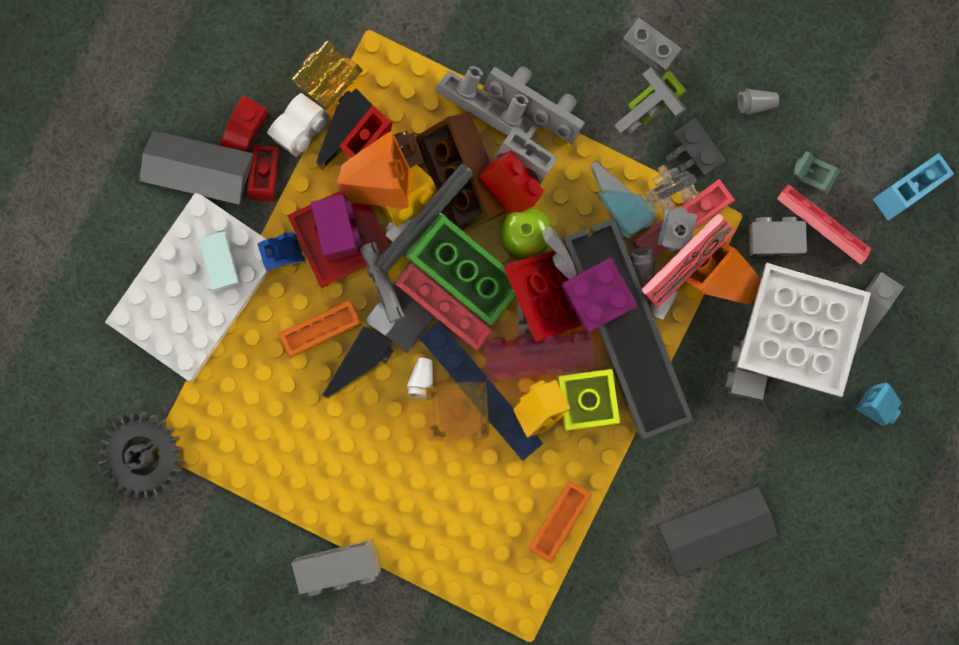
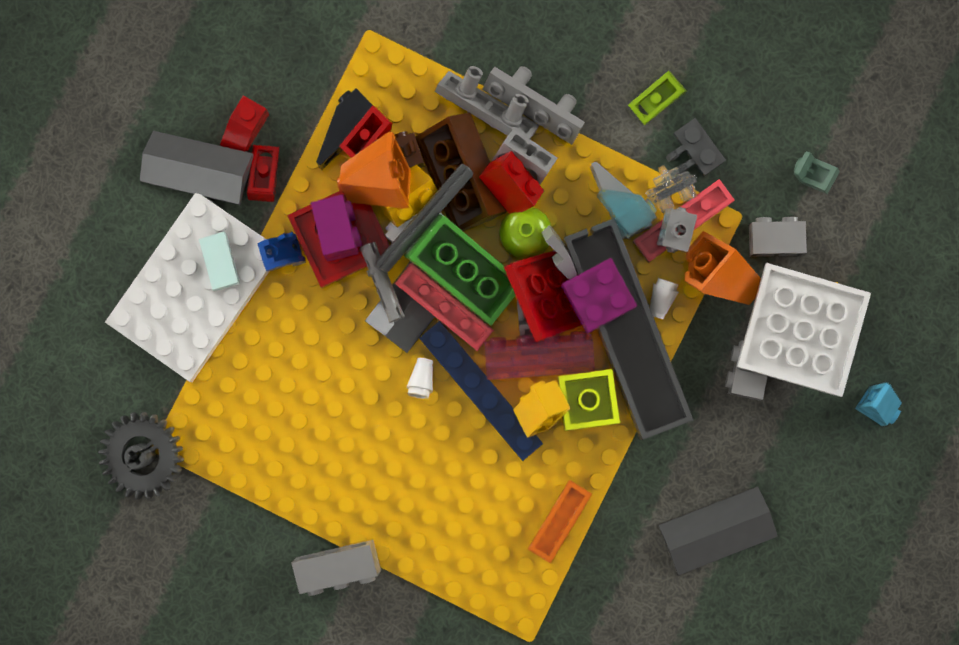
(298, 125): white brick -> none
(320, 328): orange plate -> none
(326, 75): clear yellow plate -> none
(362, 358): black slope -> none
(458, 410): clear yellow panel -> none
(644, 264): light grey cone -> none
(650, 46): light grey brick -> none
(652, 104): light grey bracket -> none
(688, 260): coral tile -> none
(756, 101): light grey cone -> none
(824, 224): coral tile -> none
(883, 294): light grey slope -> none
(913, 186): medium azure slope -> none

